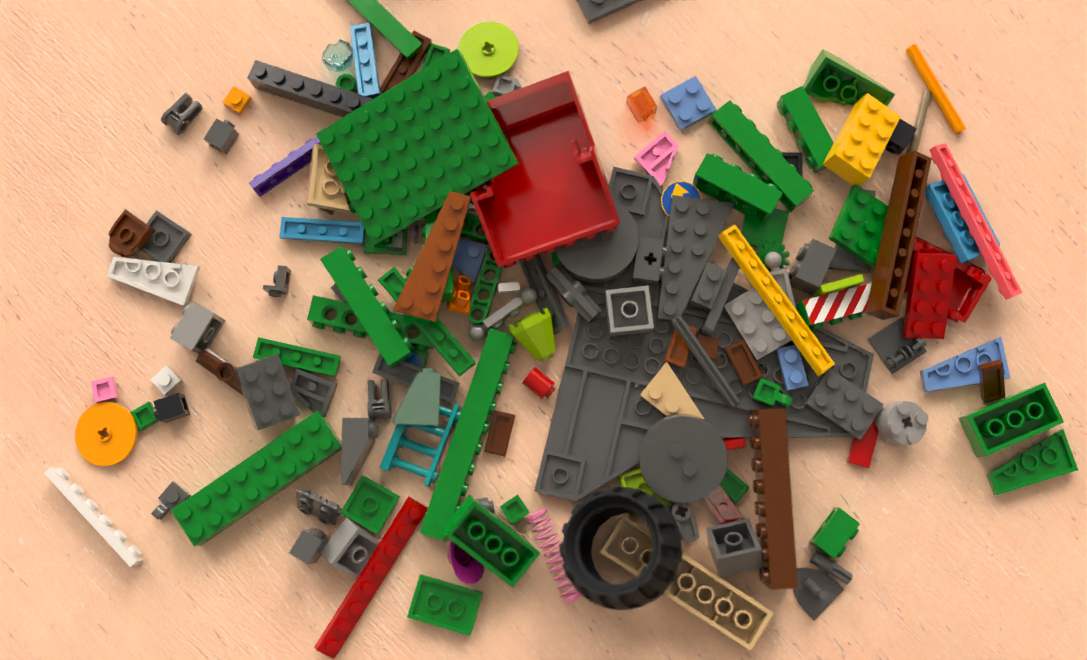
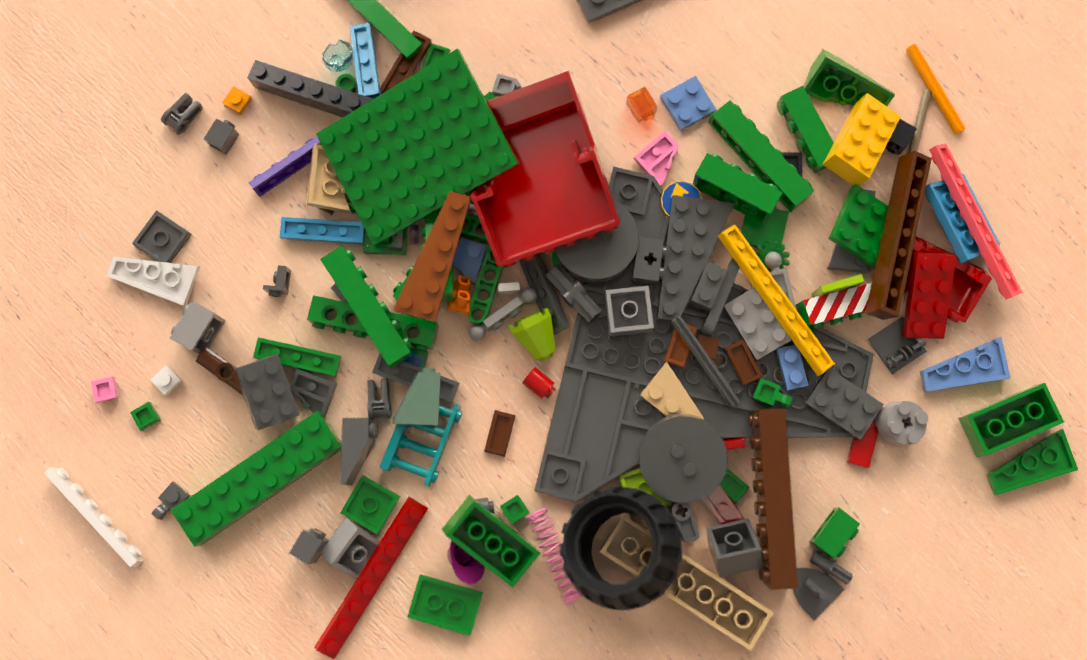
(96, 446): light orange piece -> none
(129, 235): reddish brown tile -> none
(171, 408): black brick -> none
(309, 504): dark grey hinge -> none
(434, 331): green tile -> none
(468, 432): green brick -> none
(501, 42): lime piece -> none
(811, 266): dark grey brick -> none
(992, 381): reddish brown tile -> none

